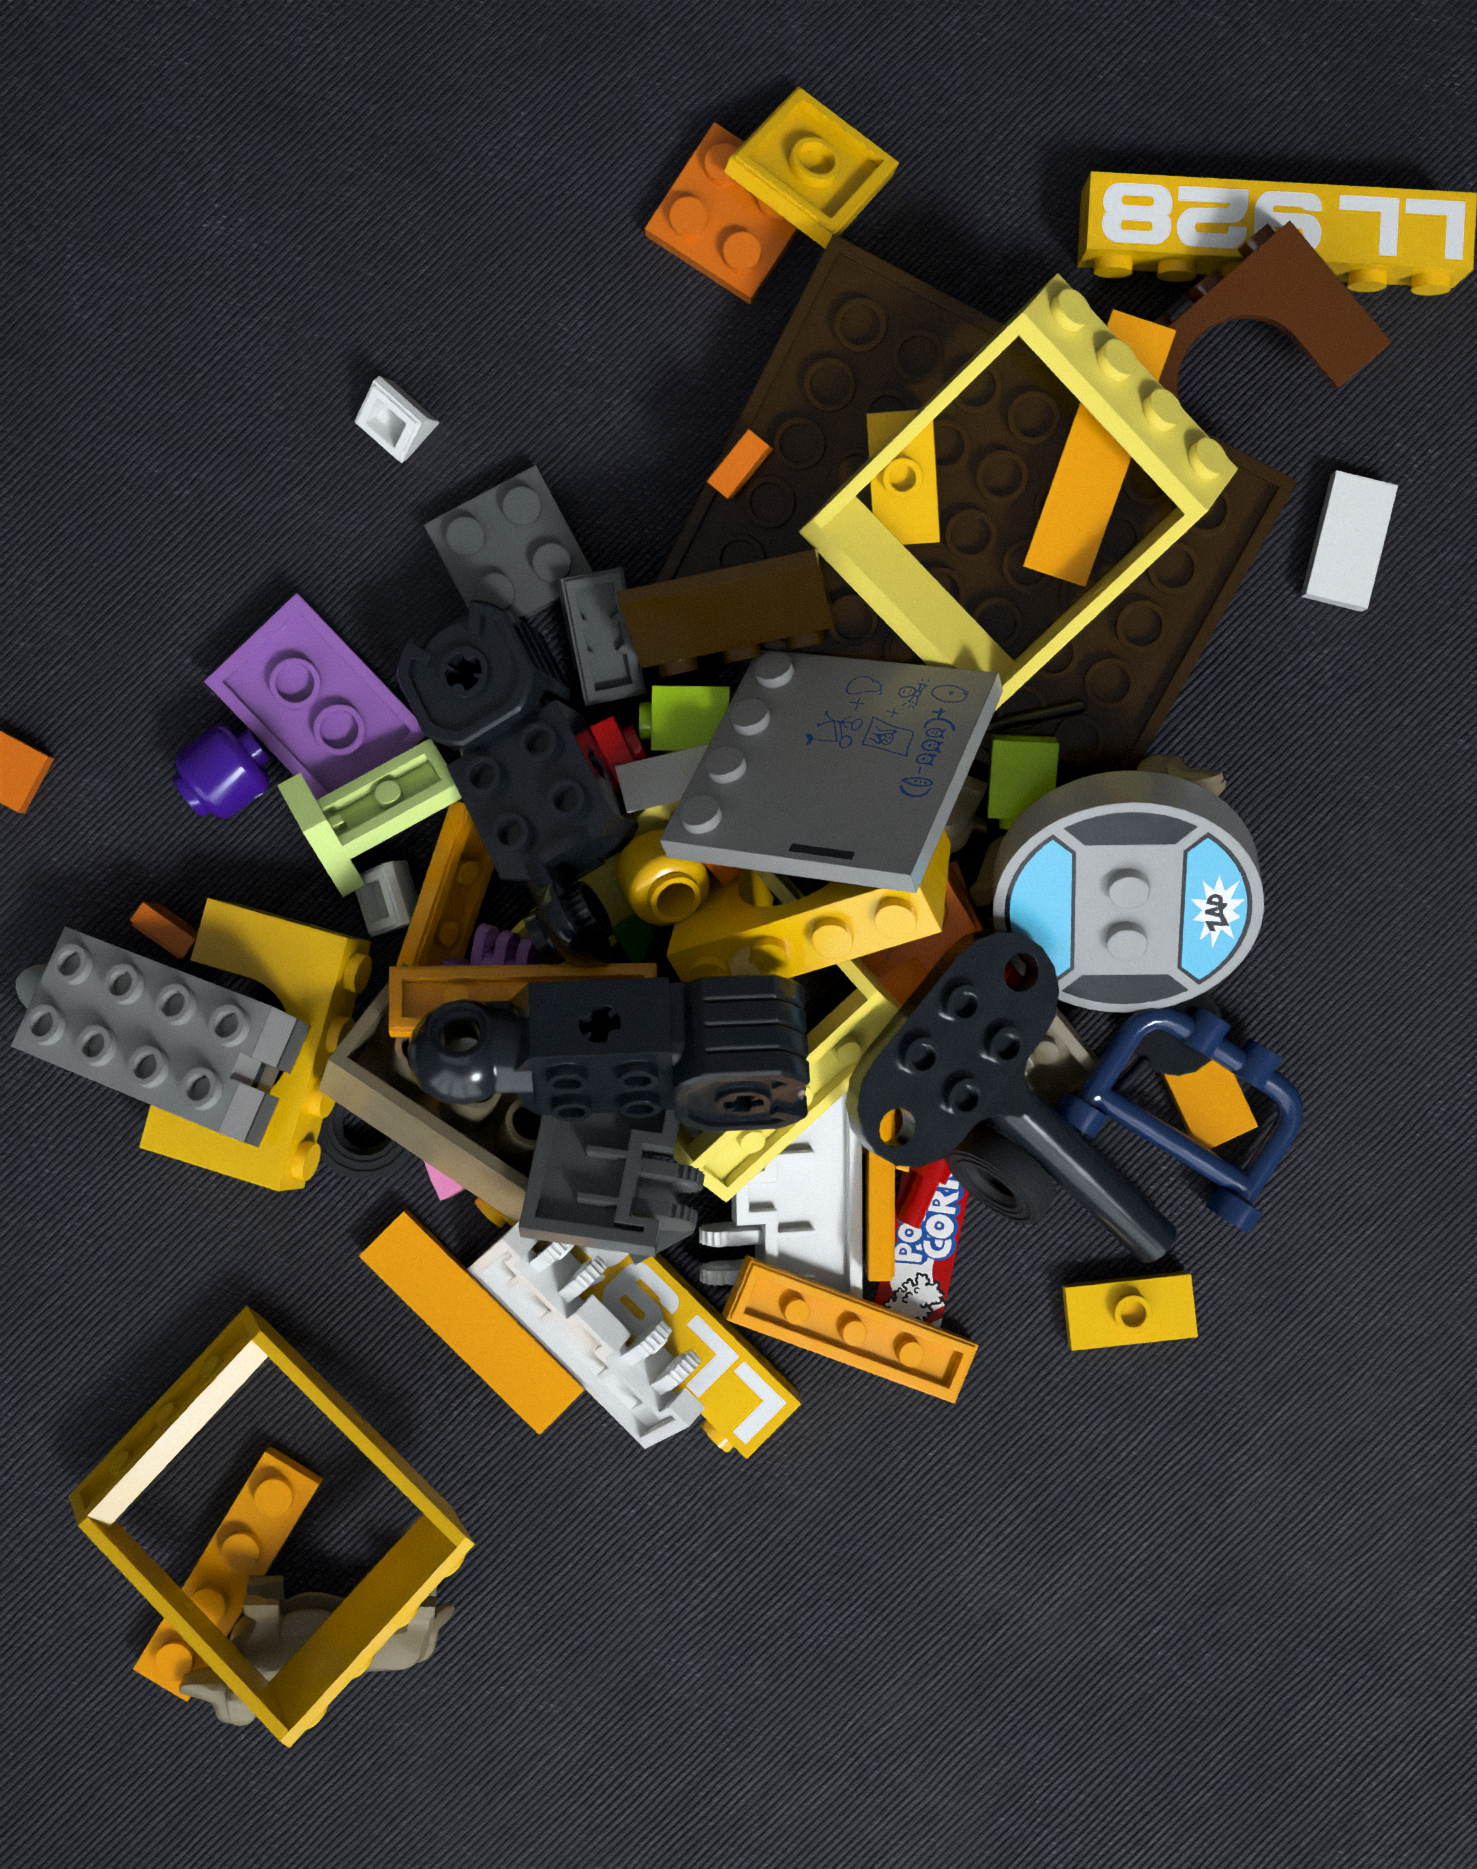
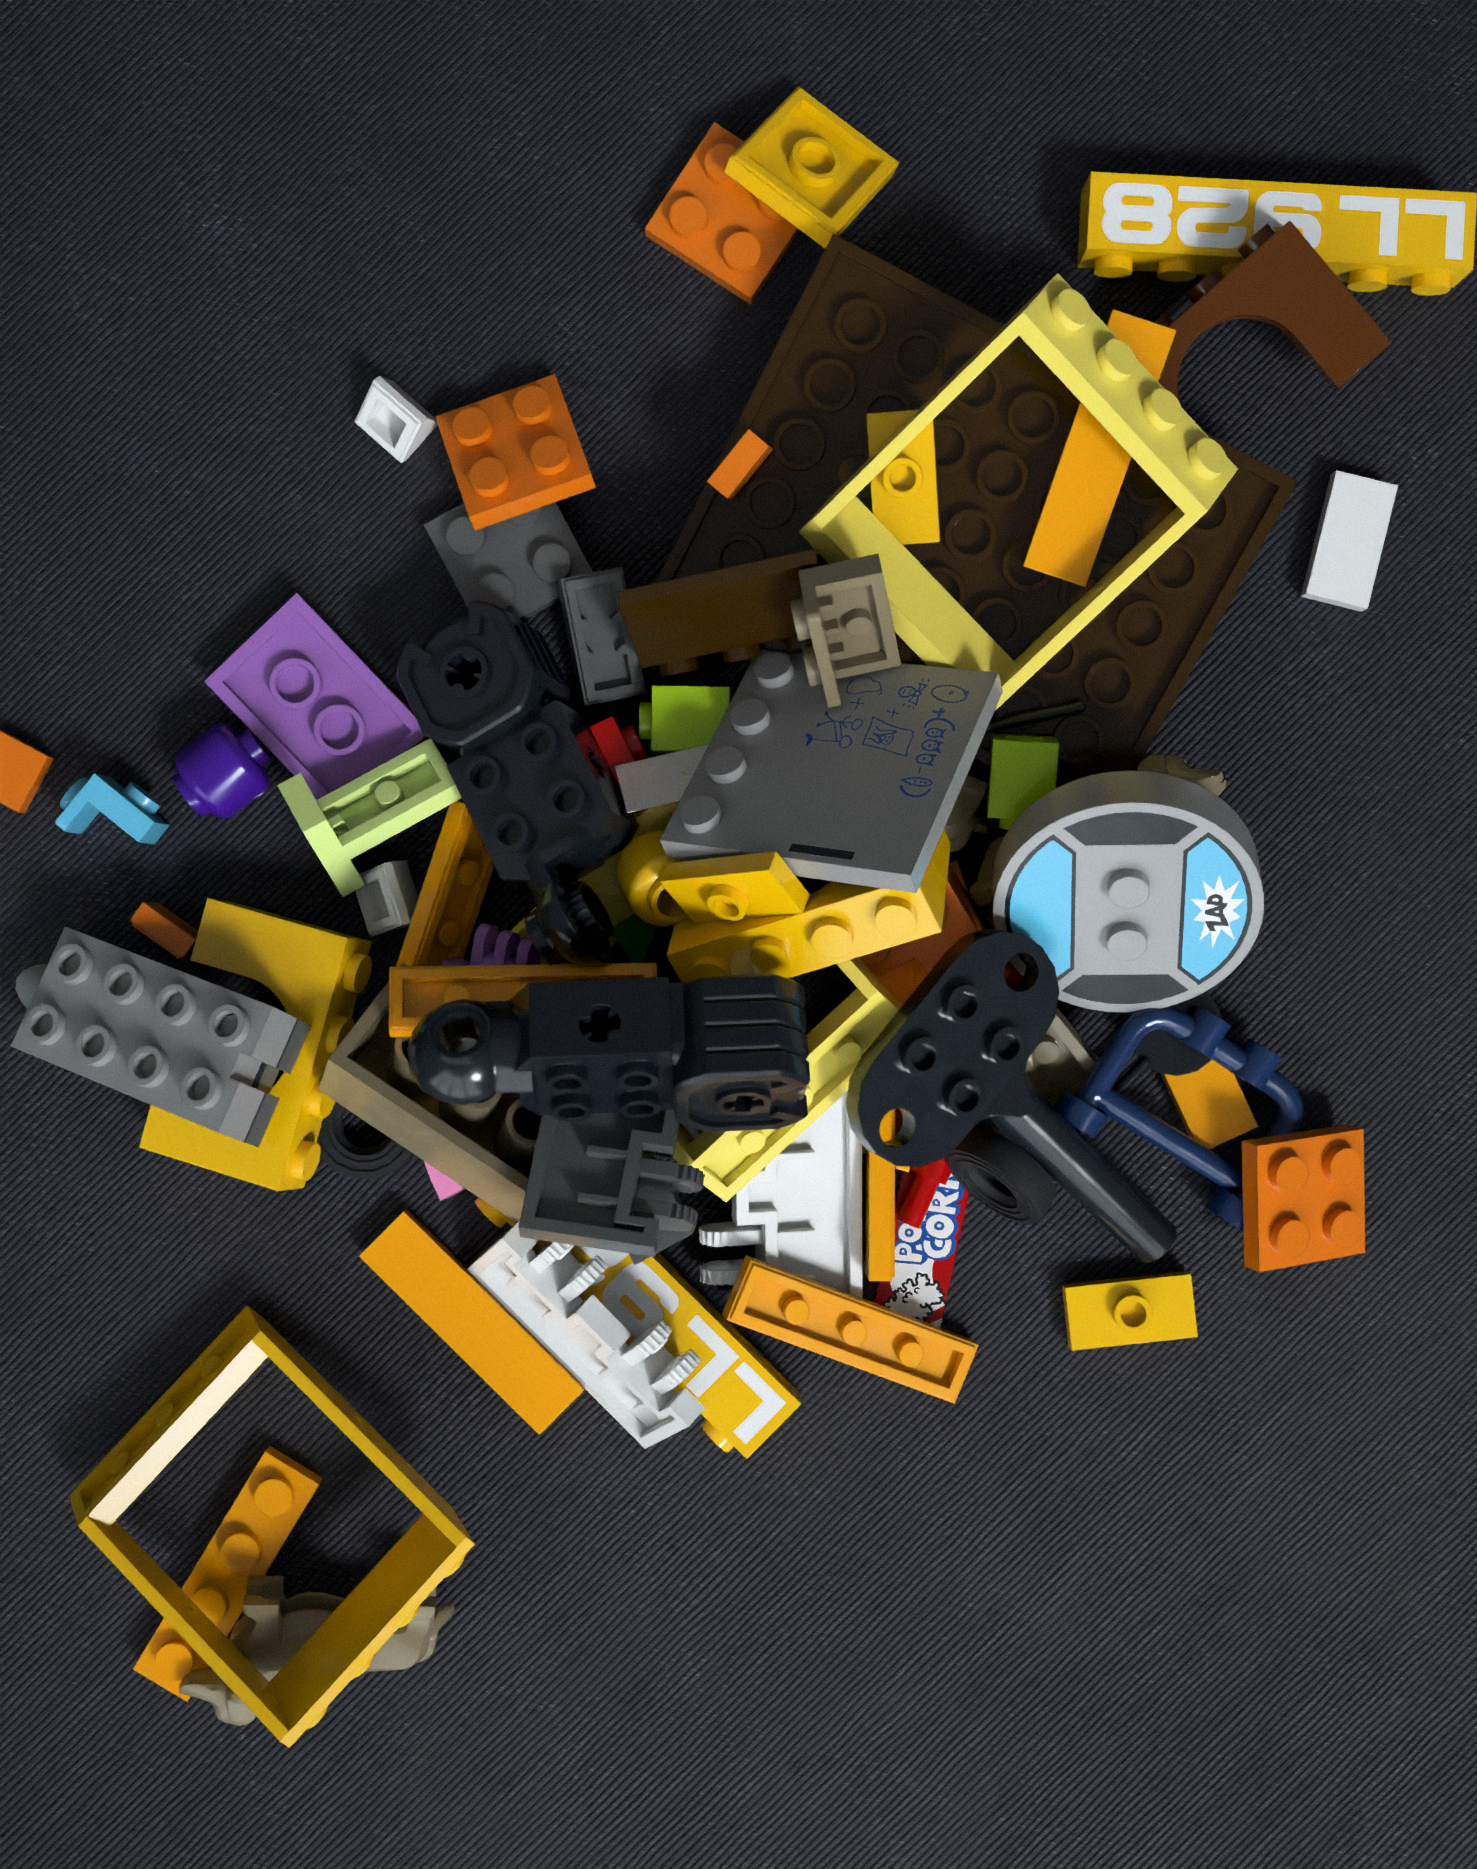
(127, 807): none -> medium azure bracket
(515, 452): none -> orange plate
(735, 887): none -> yellow plate
(847, 620): none -> dark tan bracket
(1303, 1197): none -> orange plate

